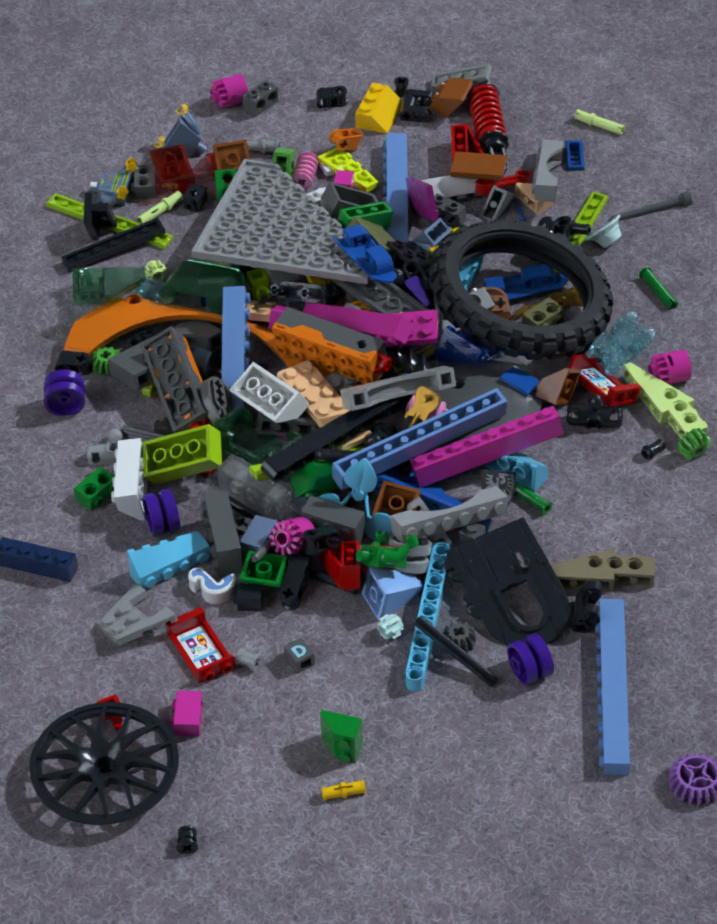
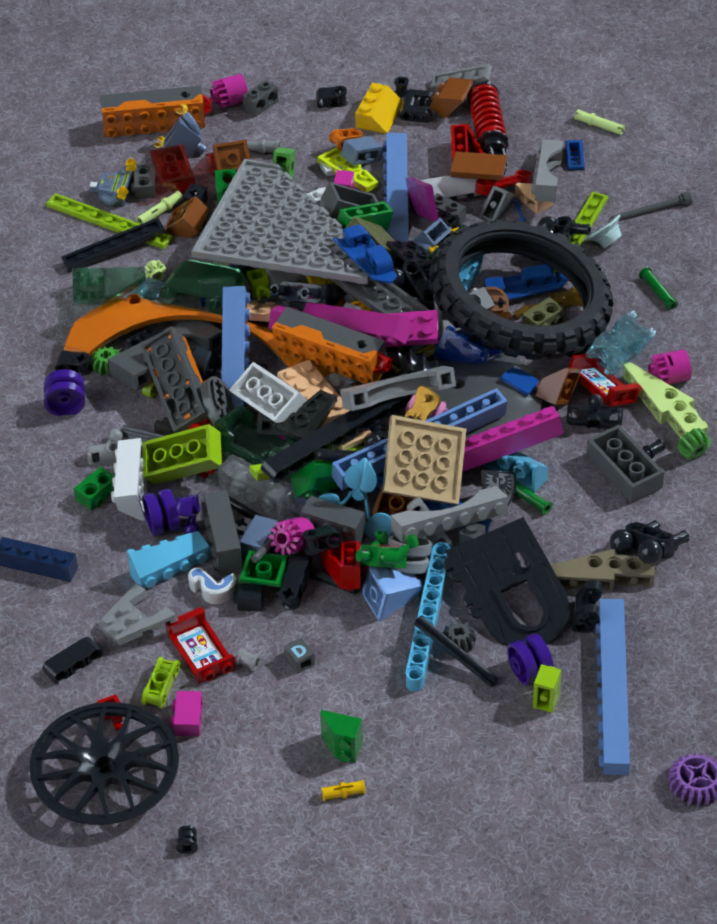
(71, 659): none -> black beam
(97, 216): black bracket -> none
(151, 110): none -> orange piece
(160, 682): none -> lime piece
(187, 219): none -> dark orange slope
(189, 507): none -> dark purple piece
(305, 169): bright pink piece -> none
(309, 417): none -> pearl dark grey wing
(361, 150): none -> sand blue brick
(390, 626): light aqua gear -> none
(416, 286): dark purple slope -> none
(424, 460): none -> tan plate
(547, 688): none -> lime brick
(625, 463): none -> dark grey brick
(648, 540): none -> black piece

